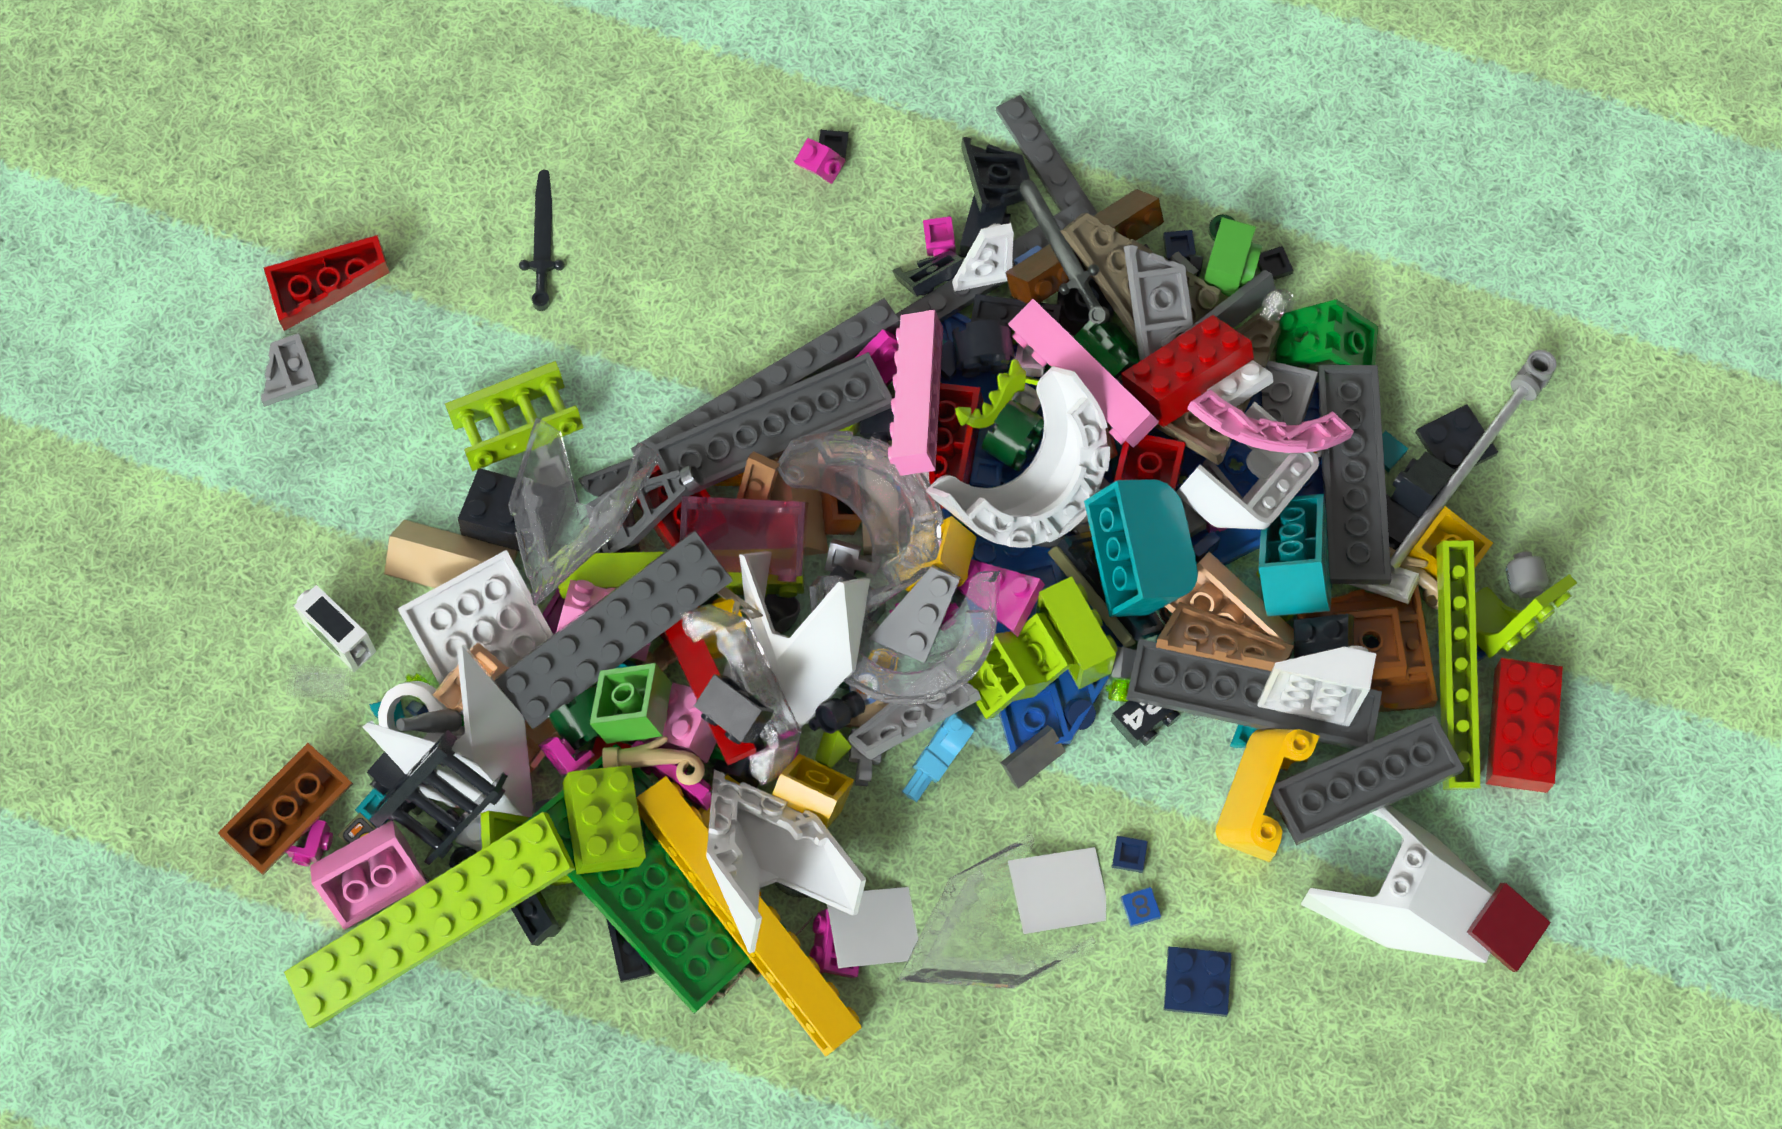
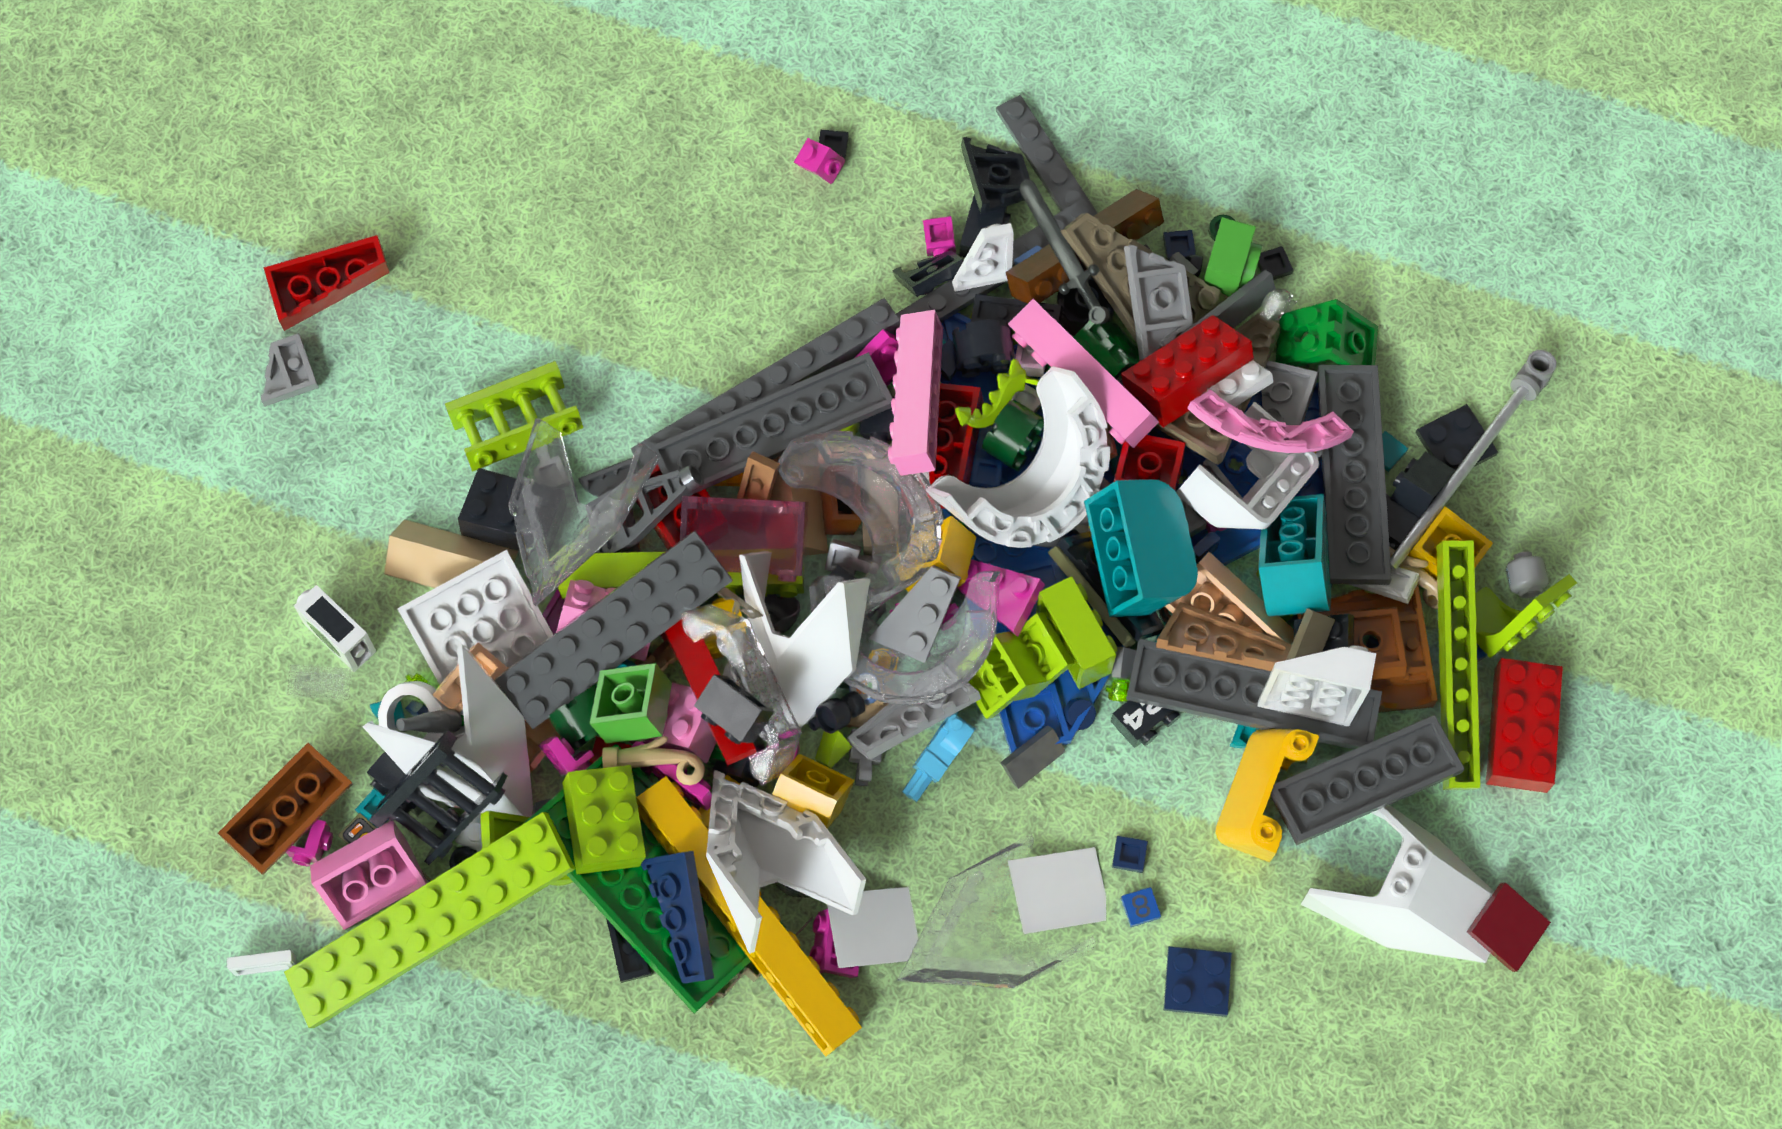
(261, 962): none -> white tile
(536, 919): black hinge -> none
(542, 242): black sword -> none
(679, 896): none -> dark blue wing
(1311, 634): none -> dark tan tile

